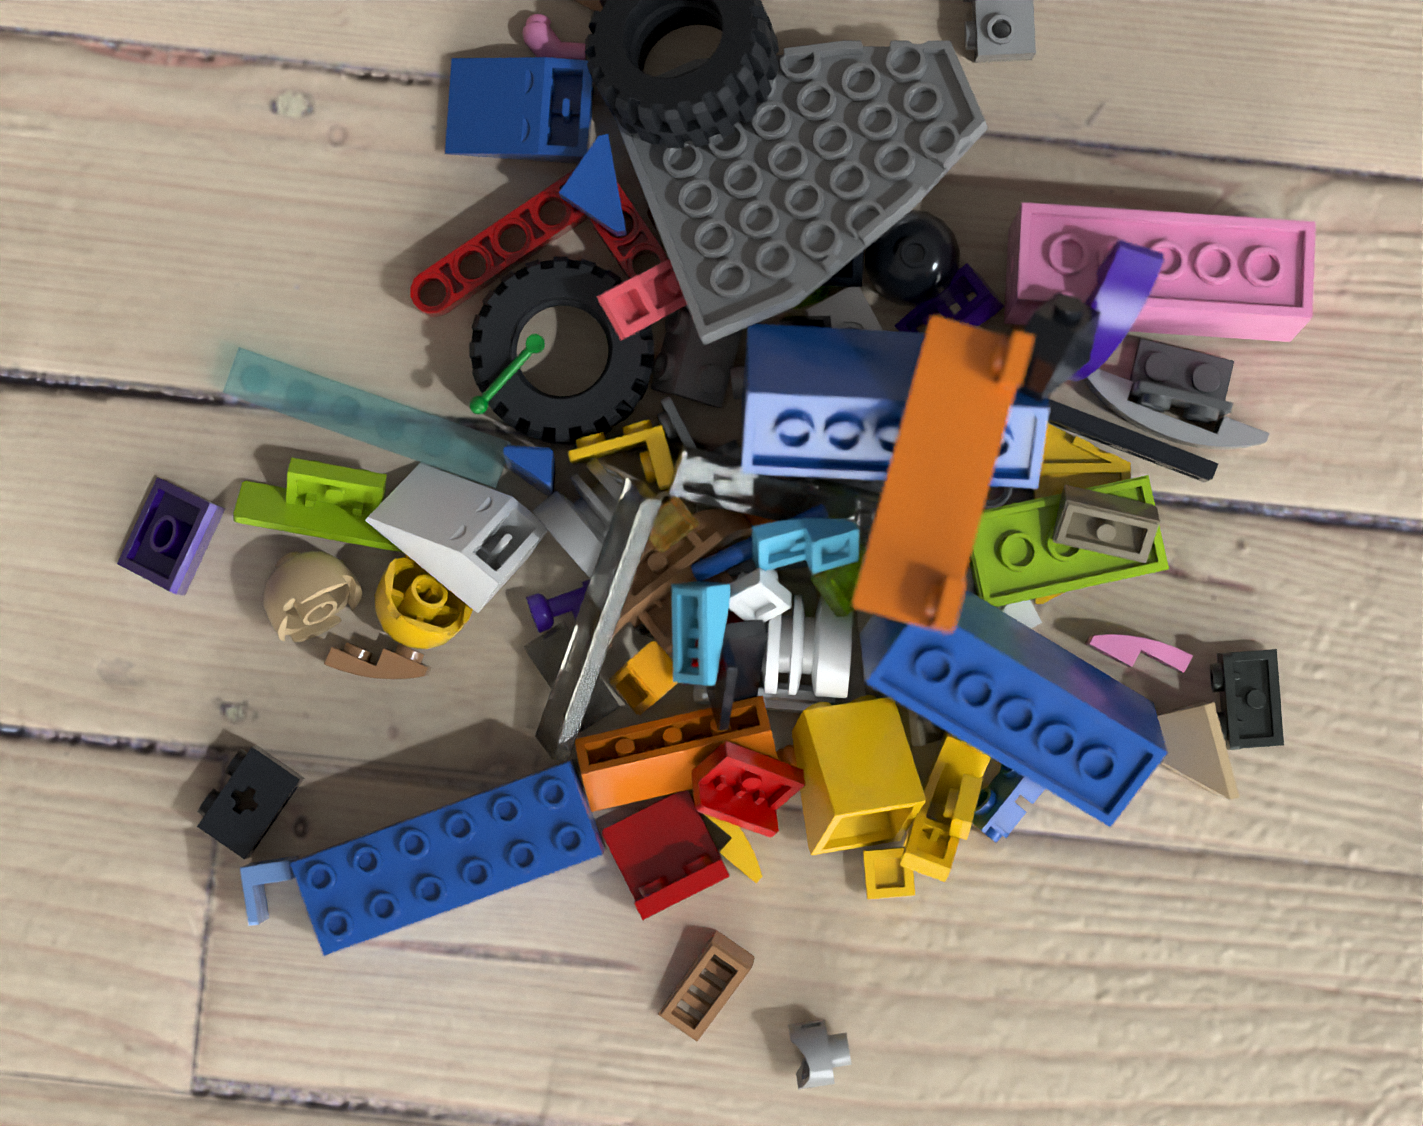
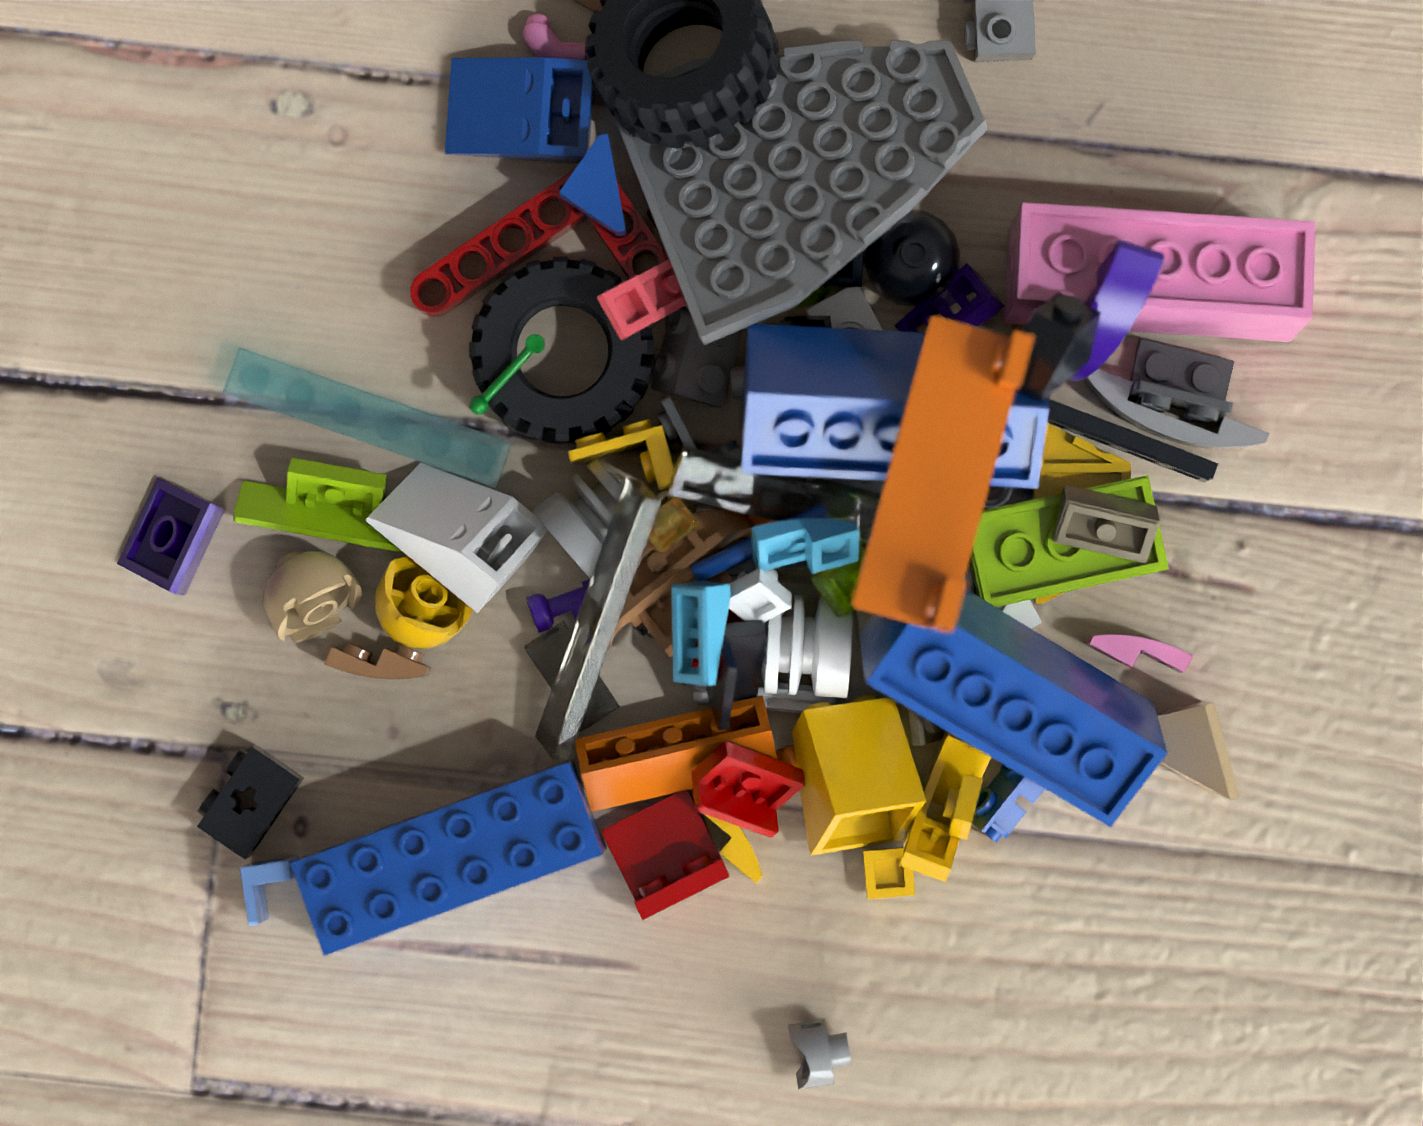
(533, 465): blue slope -> none
(644, 678): light orange slope -> none
(728, 952): medium nougat slope -> none
(1248, 698): pearl dark grey bracket -> none

